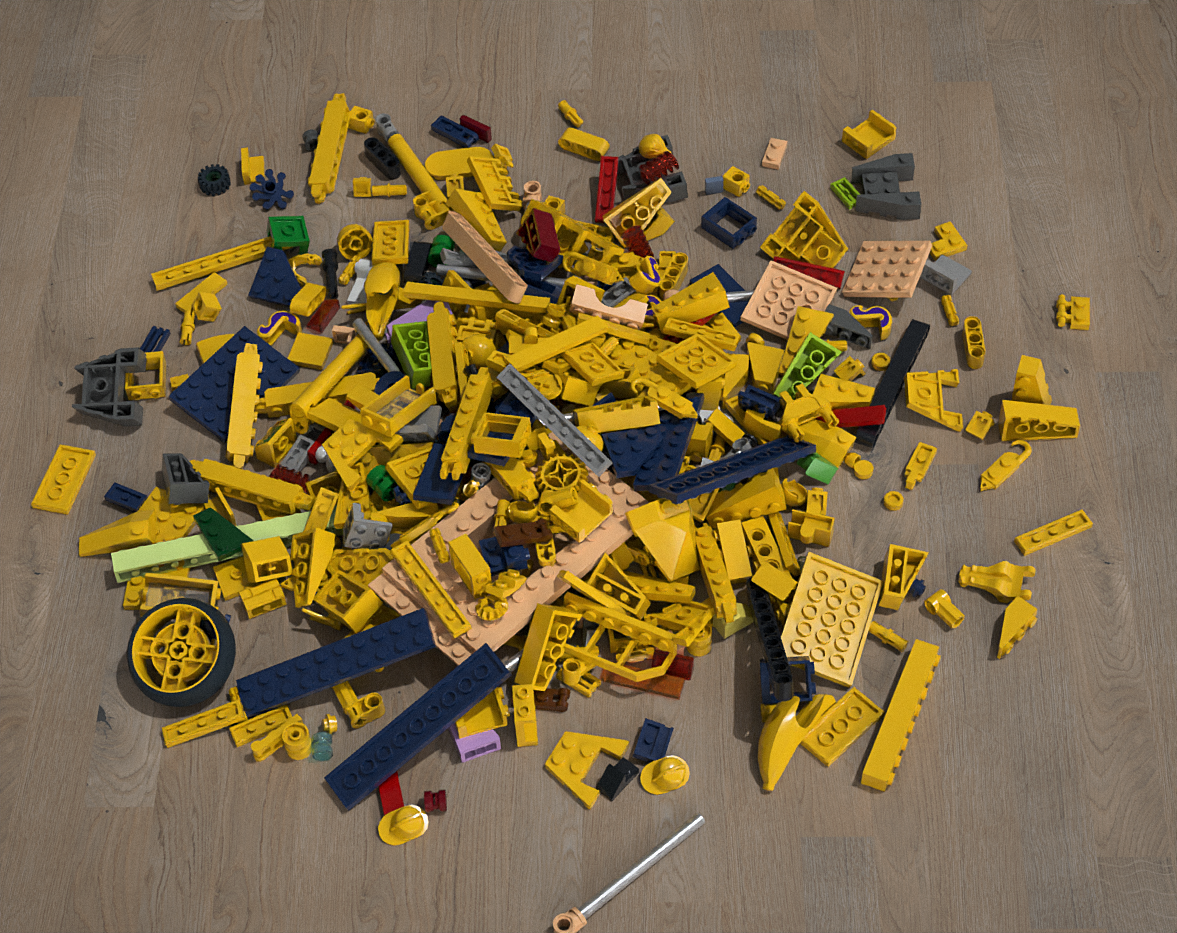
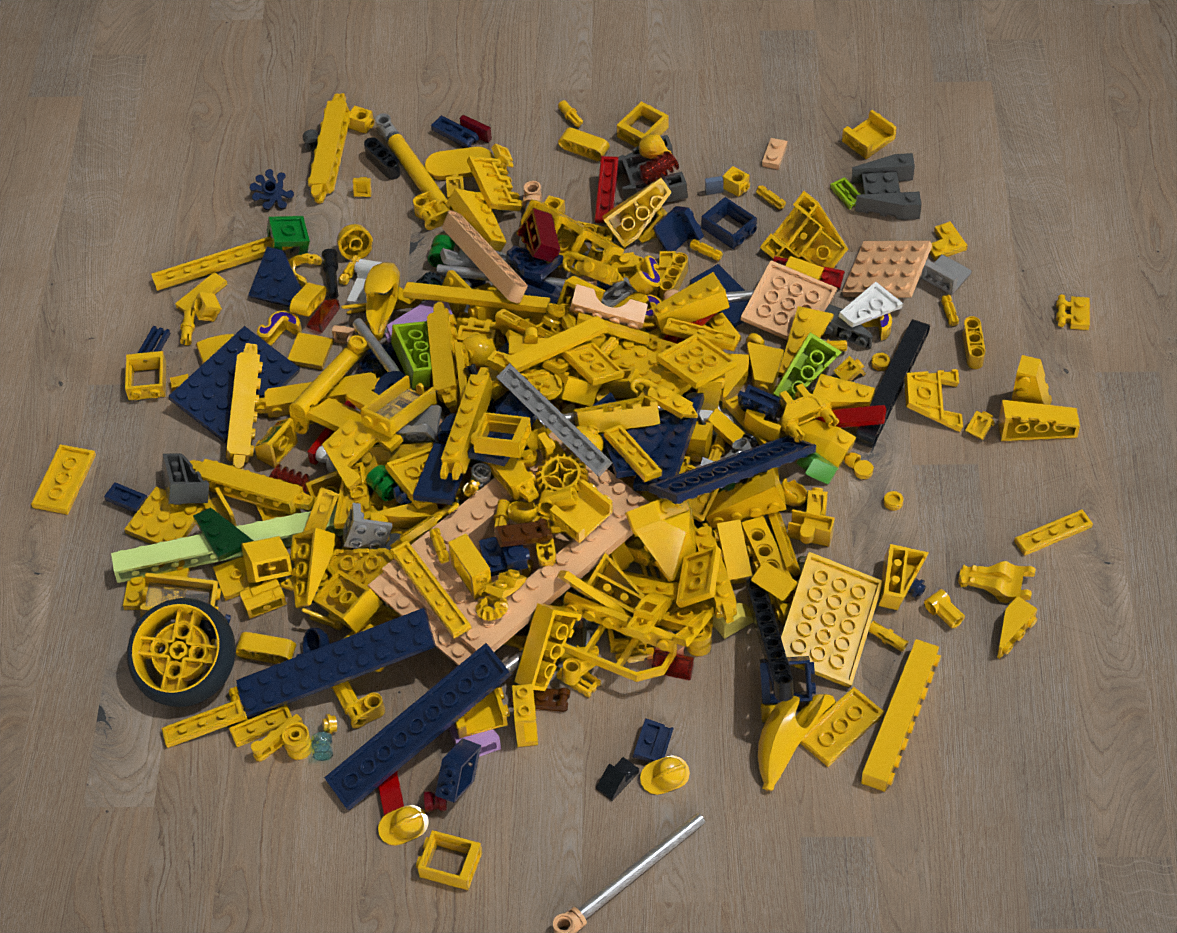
(105, 387): dark grey wedge -> none
(124, 534): yellow wedge -> none
(220, 185): black bush -> none
(251, 166): yellow panel -> none
(265, 648): none -> yellow beam
(297, 456): light grey slope -> none
(314, 639): none -> dark blue piece
(357, 344): none -> yellow tile
(388, 190): yellow axle -> none
(391, 242): yellow tile -> none
(417, 261): black beam -> none
(454, 843): none -> yellow window
(455, 771): none -> dark blue window
(575, 757): yellow wing -> none
(632, 453): none -> yellow tile
(634, 136): none -> yellow window
(636, 241): clear red piece -> none
(647, 613): none -> yellow slope
(662, 685): clear orange tile -> none
(677, 228): none -> dark blue bracket
(698, 576): none -> yellow plate
(706, 250): none -> yellow axle
(805, 267): none -> yellow slope
(870, 305): none -> white wing
(919, 464): yellow hinge -> none
(1004, 467): yellow plate -> none

